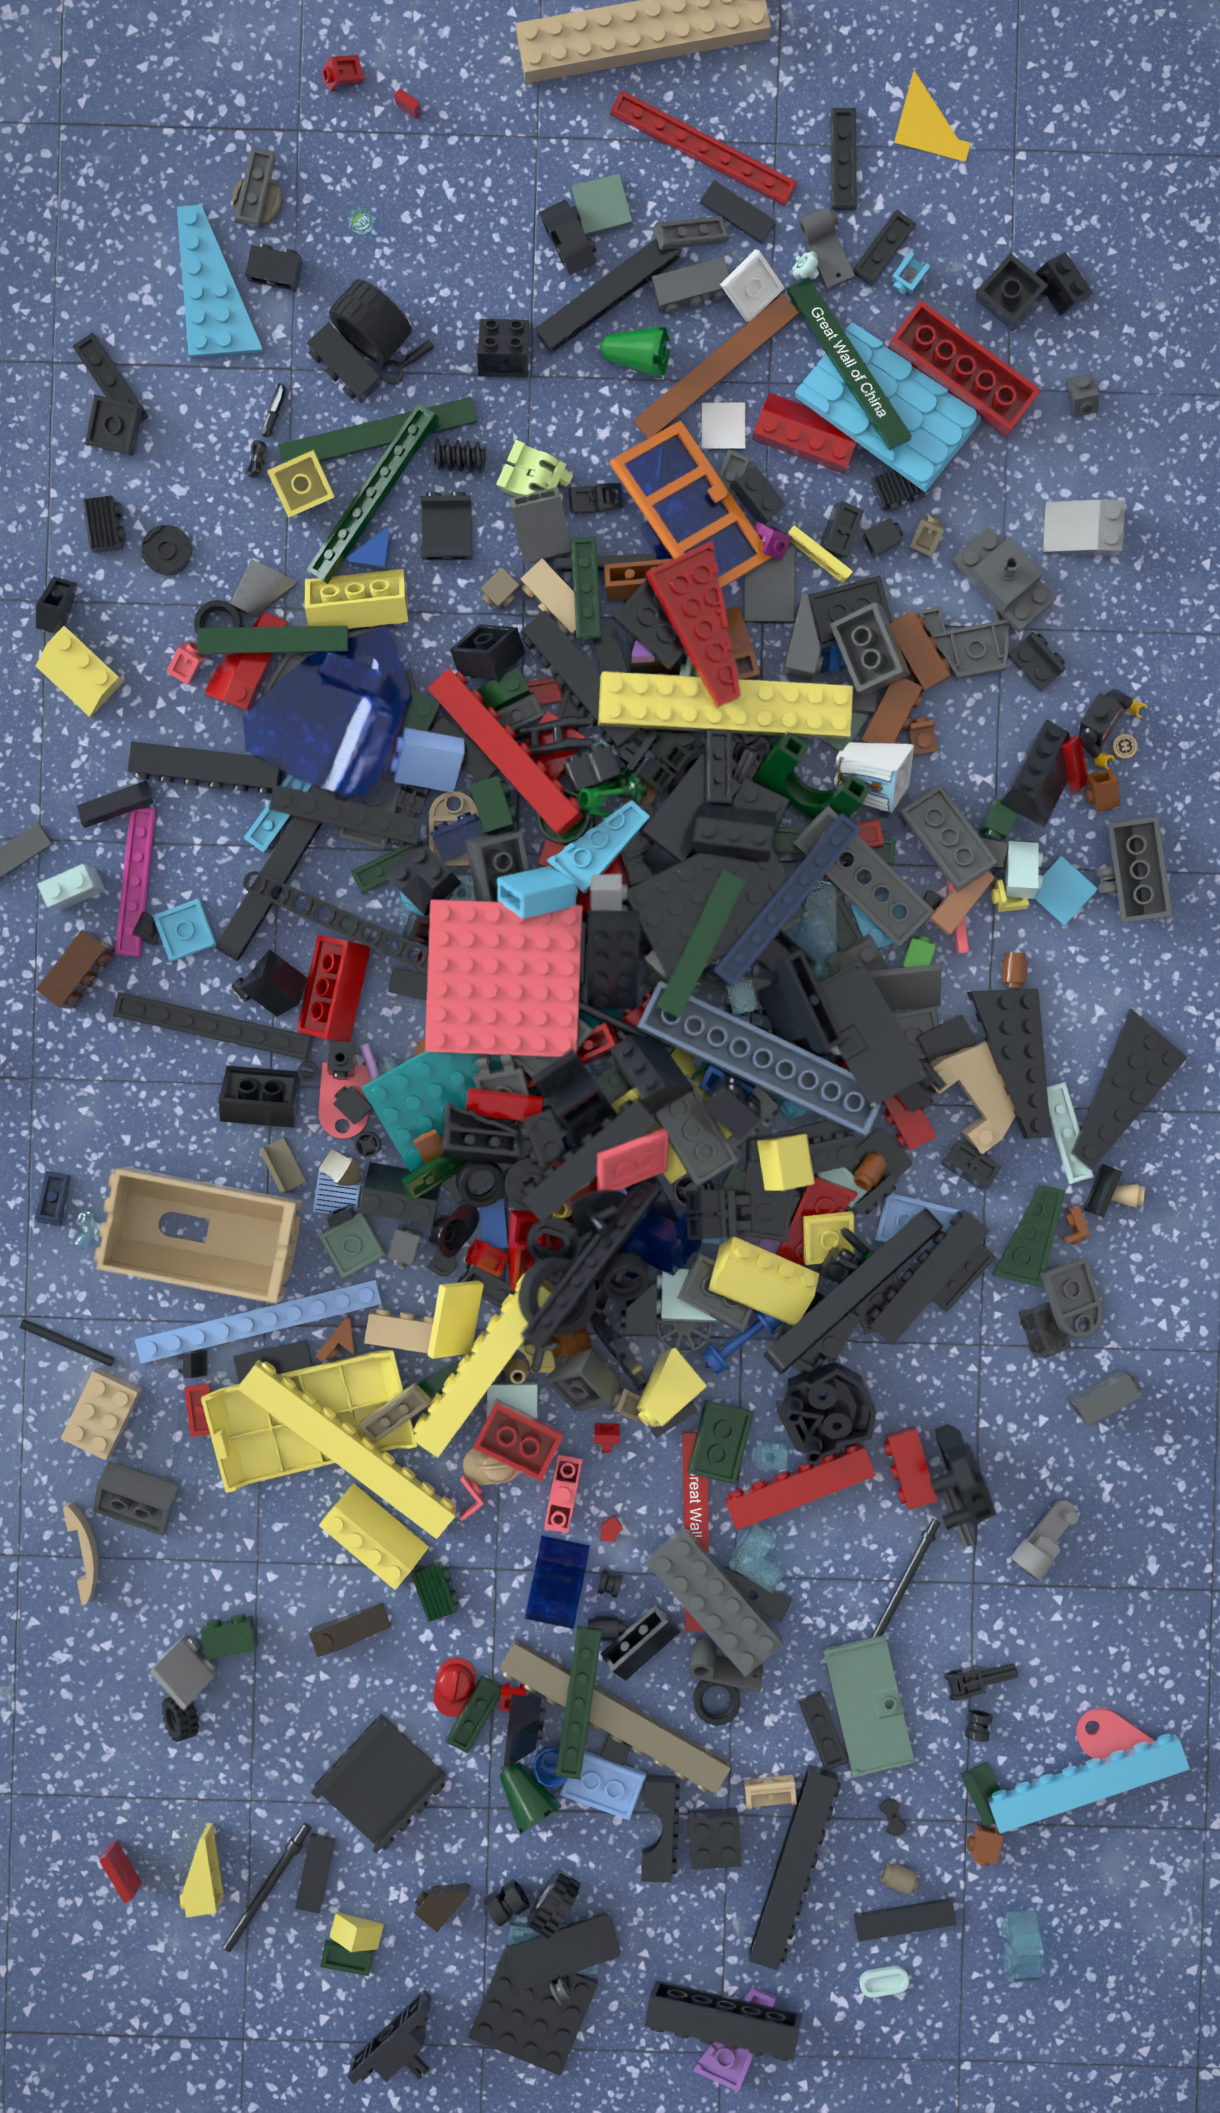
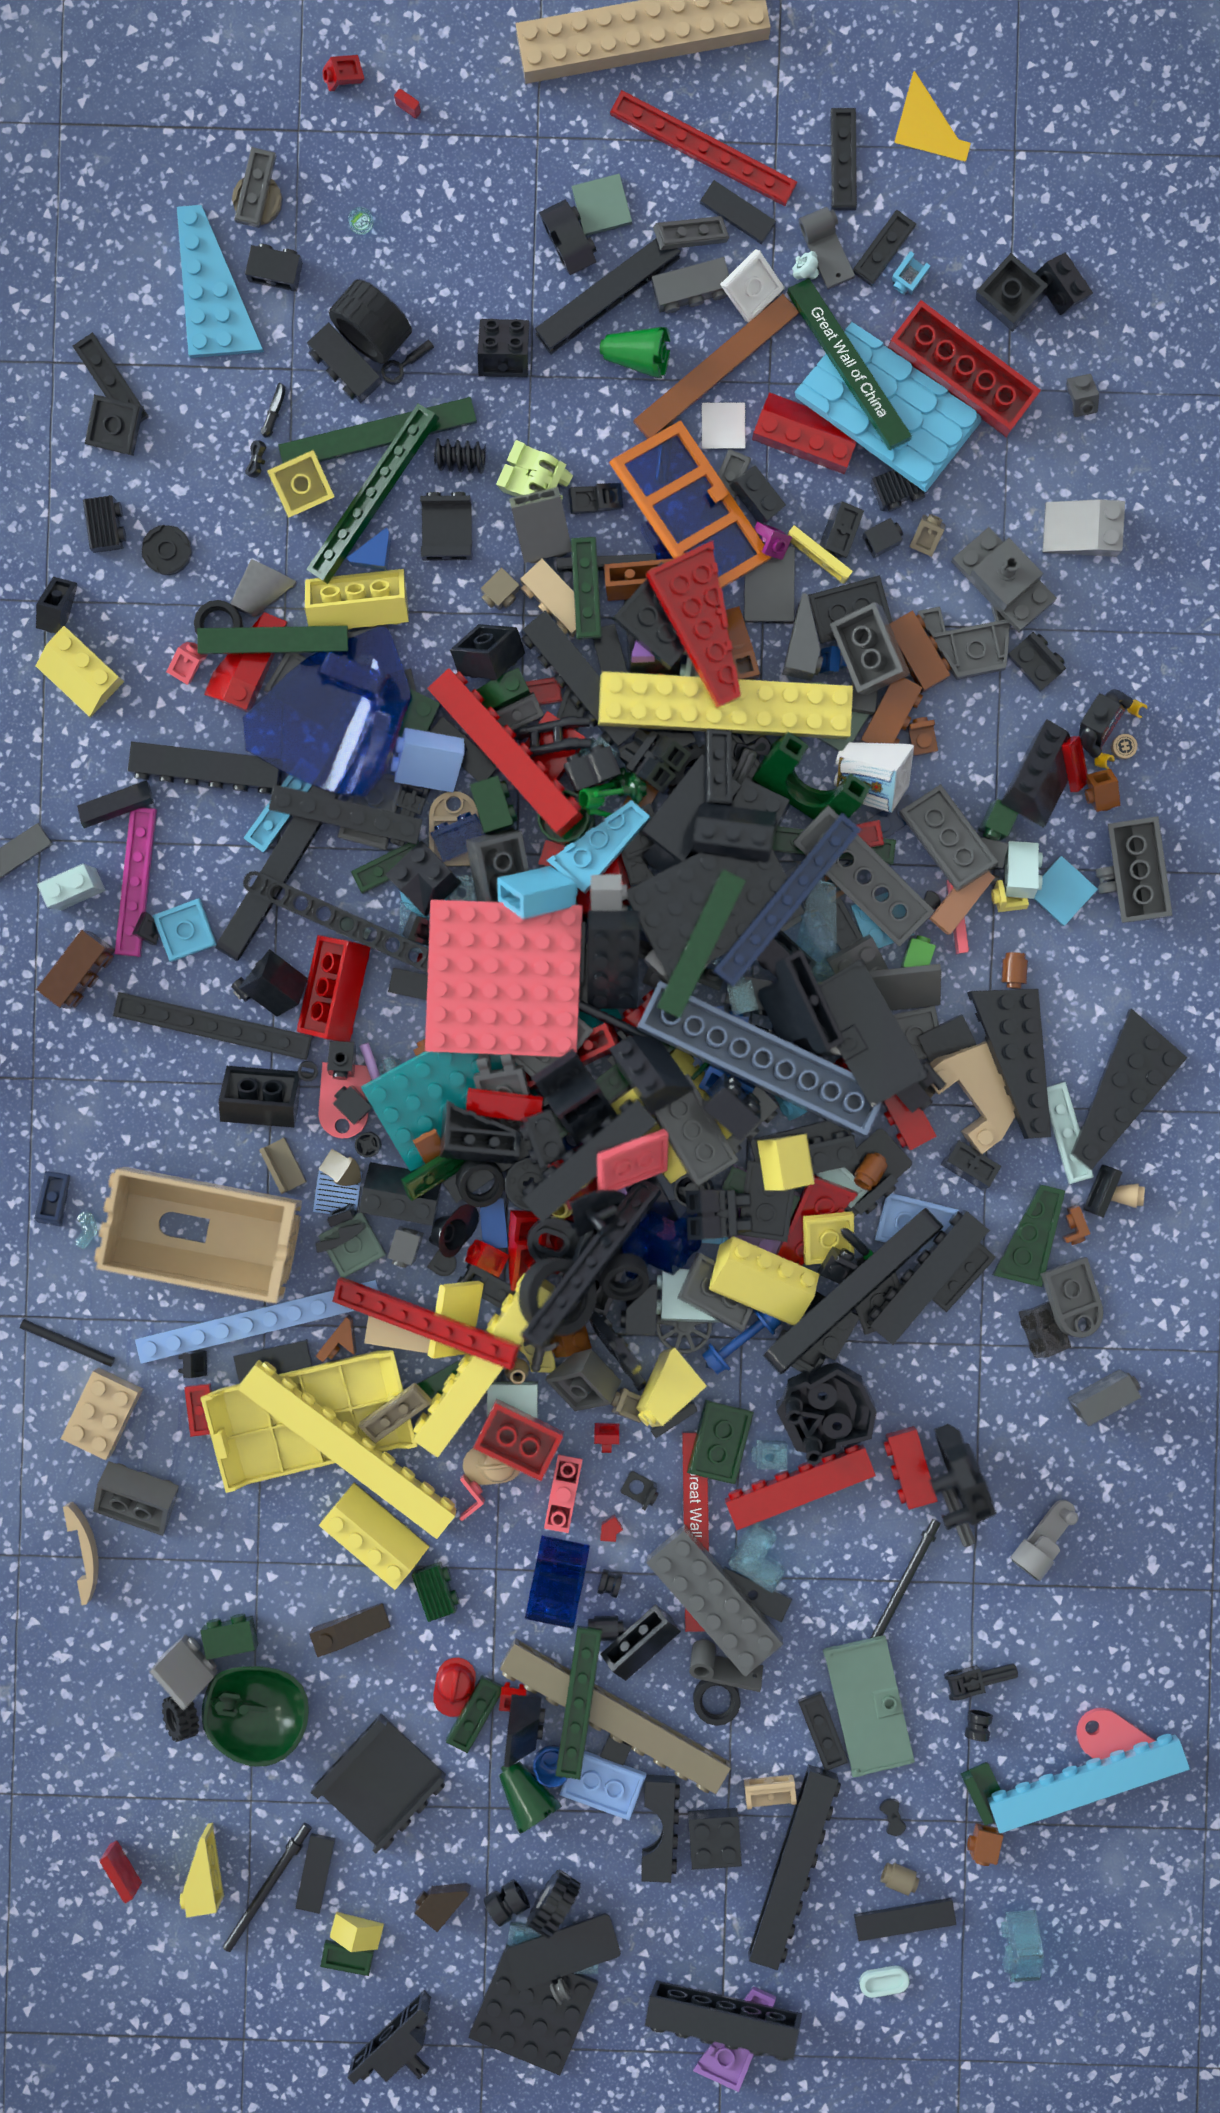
(255, 1714): none -> dark green piece
(346, 1233): none -> black slope
(426, 1323): none -> red tile
(647, 1496): none -> black bracket

